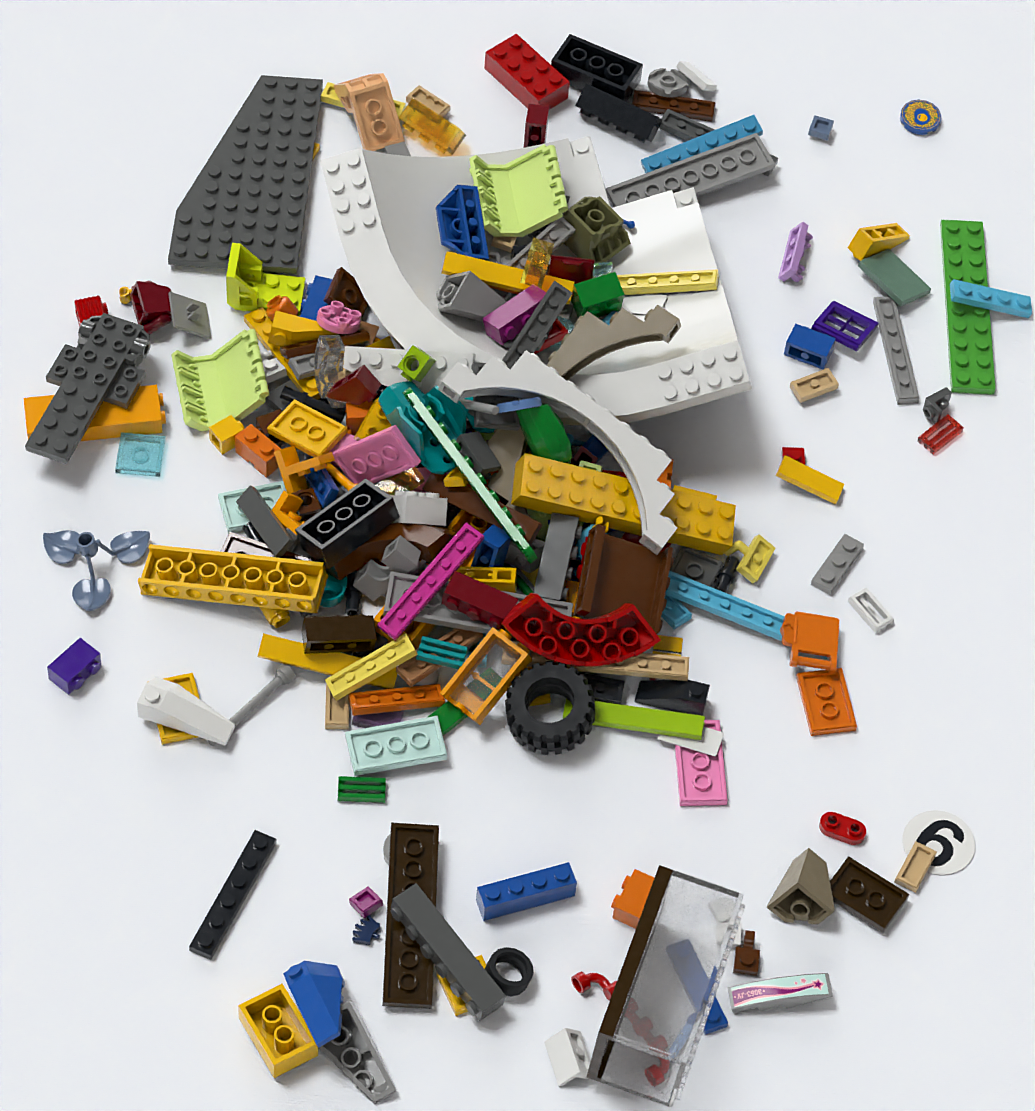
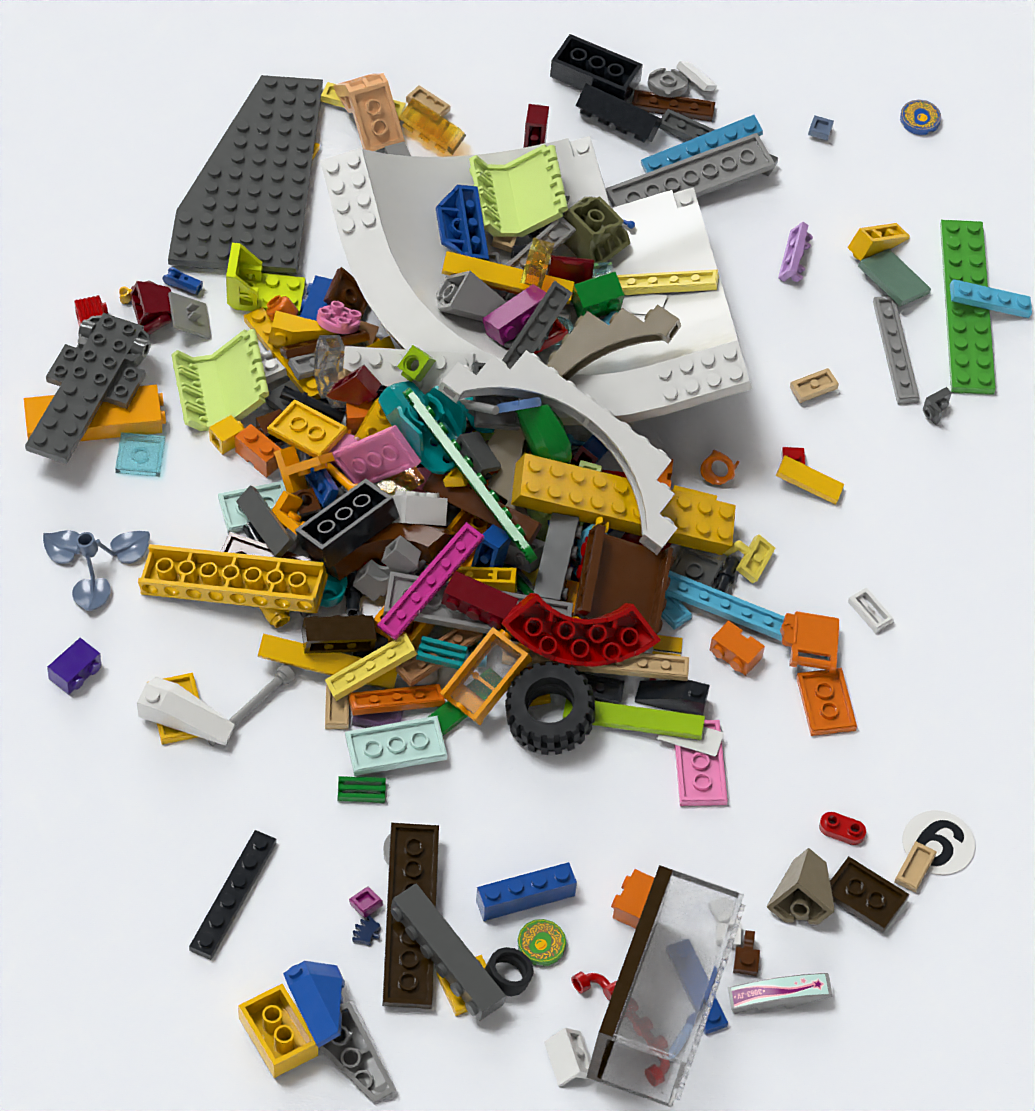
(179, 279): none -> blue bar
(526, 73): red brick -> none
(542, 942): none -> tile
(708, 474): none -> orange piece
(736, 649): none -> orange brick
(809, 346): blue brick -> none
(837, 564): light grey plate -> none
(851, 315): dark purple piece -> none
(923, 438): clear red tile -> none

